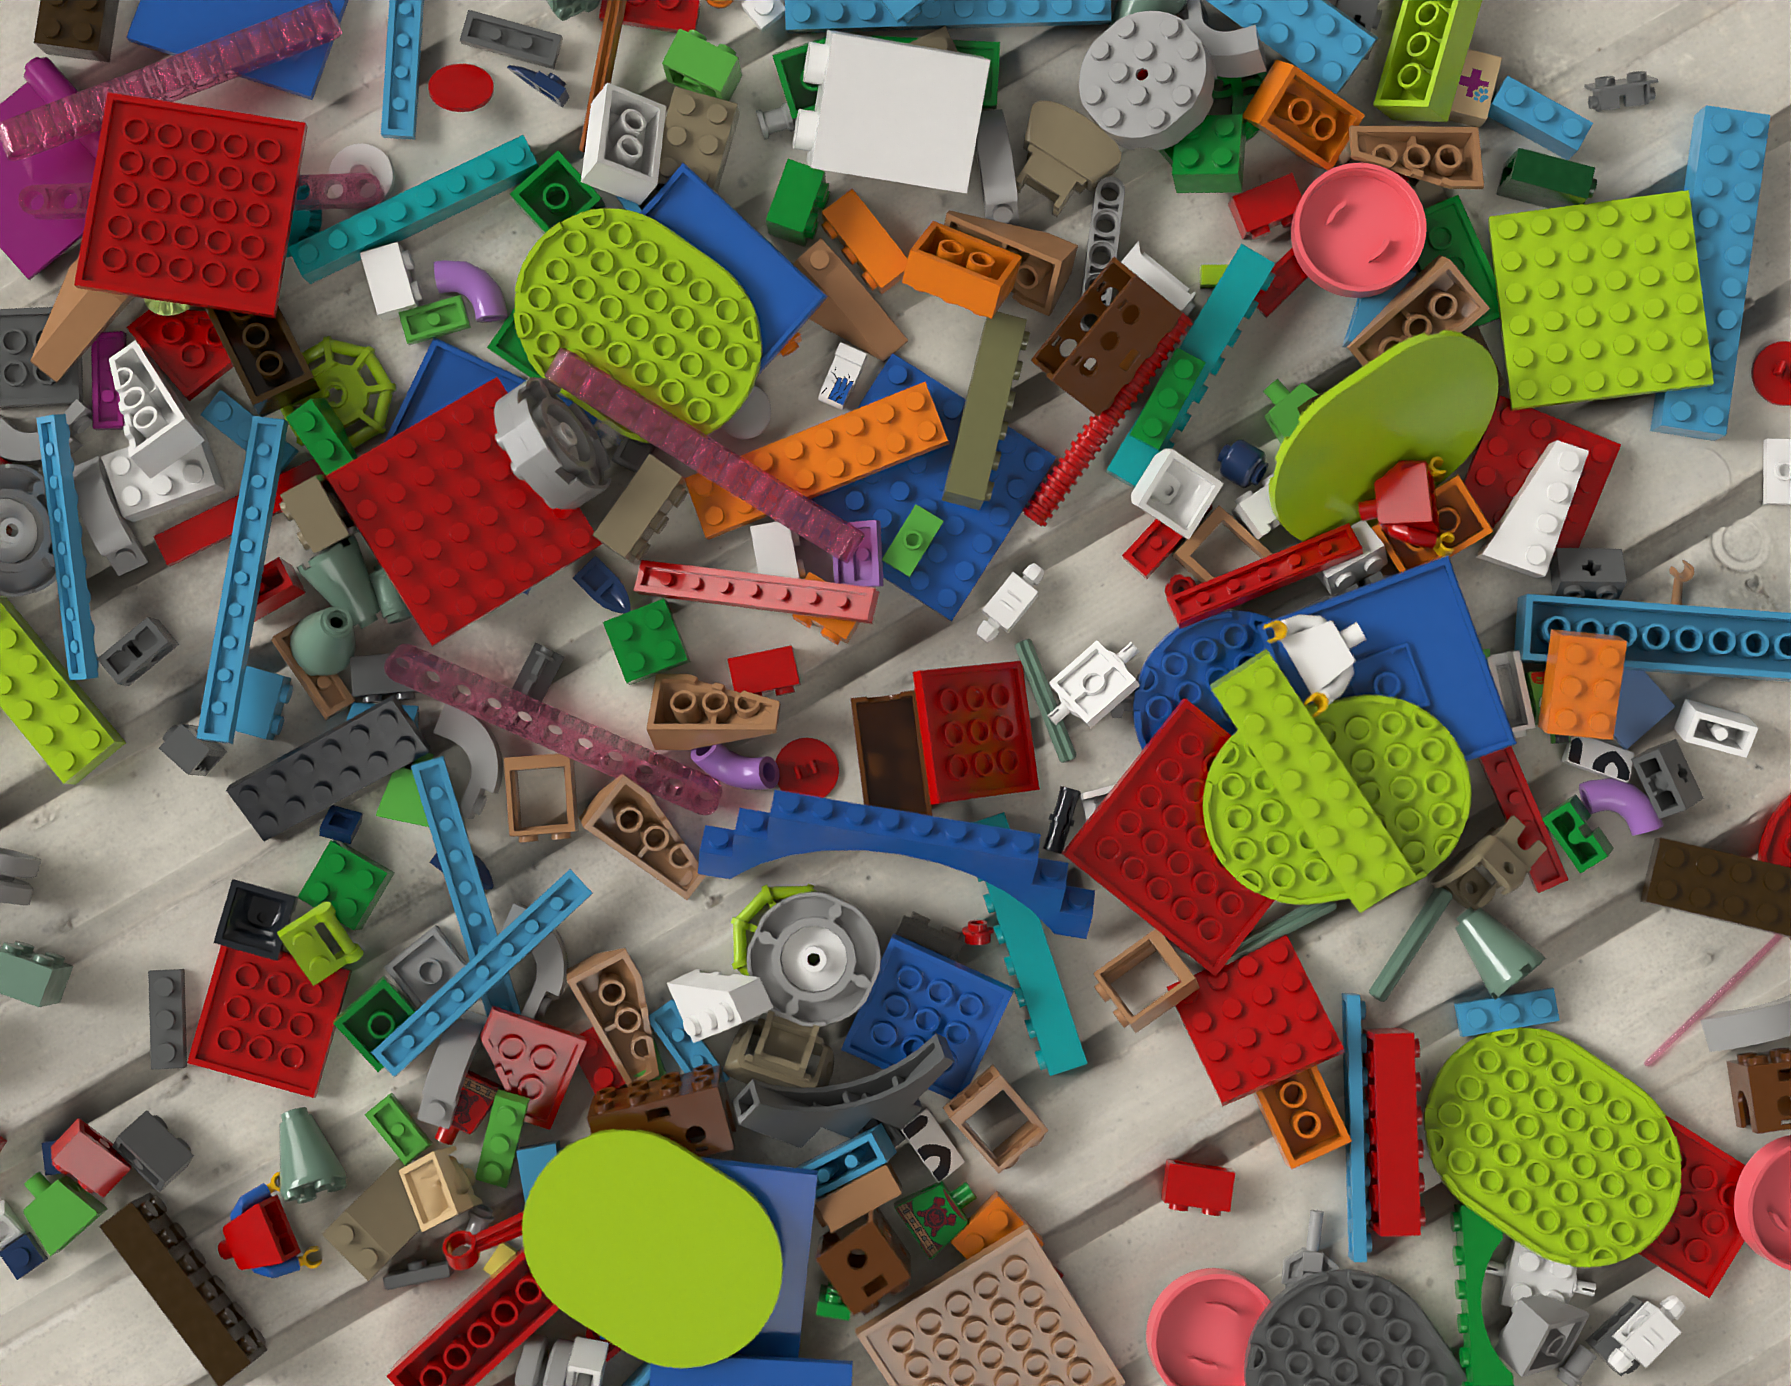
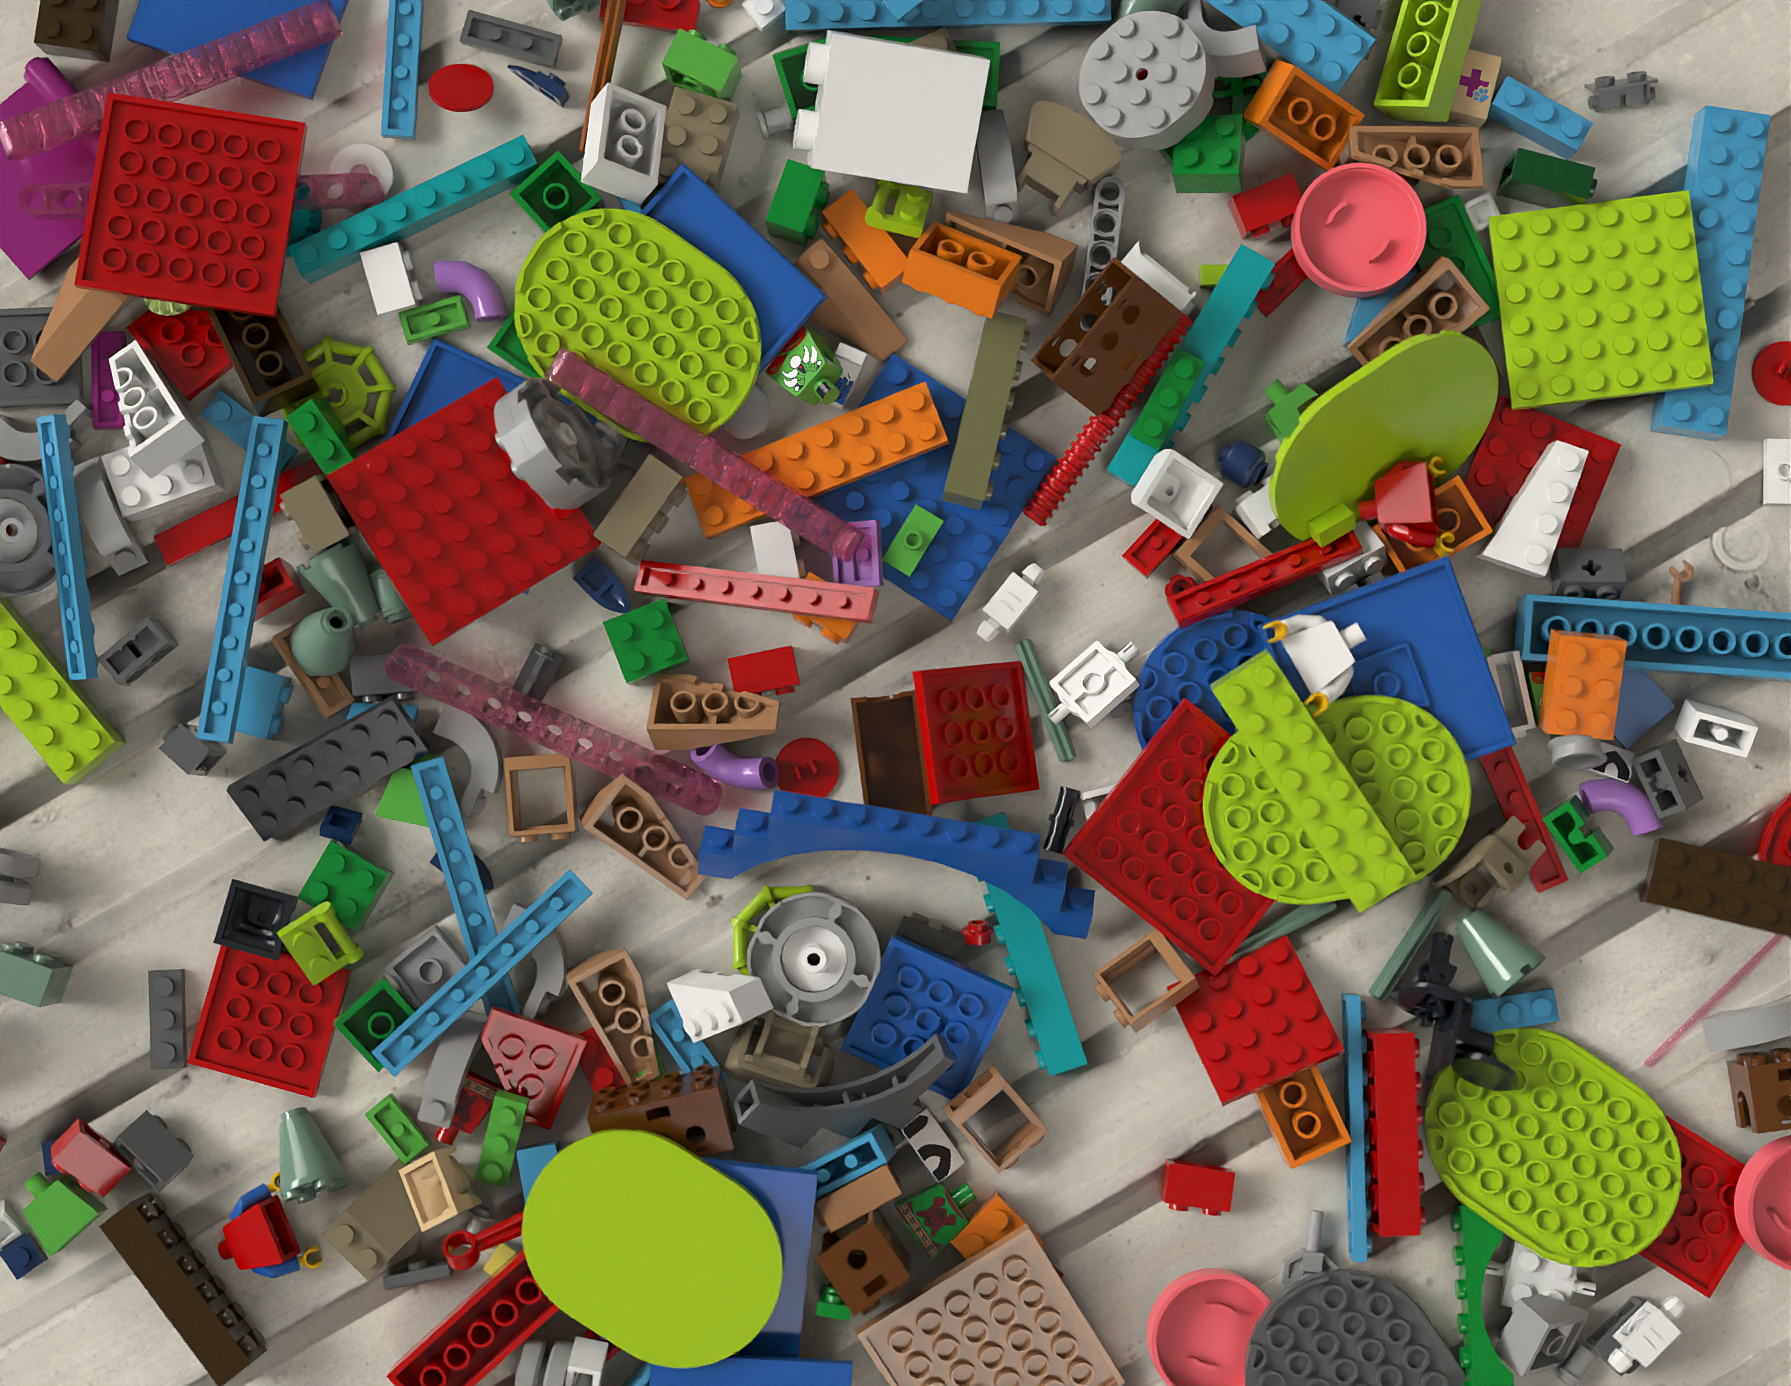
(807, 368): none -> bright green torso
(910, 209): none -> lime plate
(1332, 524): none -> lime piece
(1452, 1038): none -> black piece
(1480, 209): none -> white tile
(1576, 752): none -> light grey piece

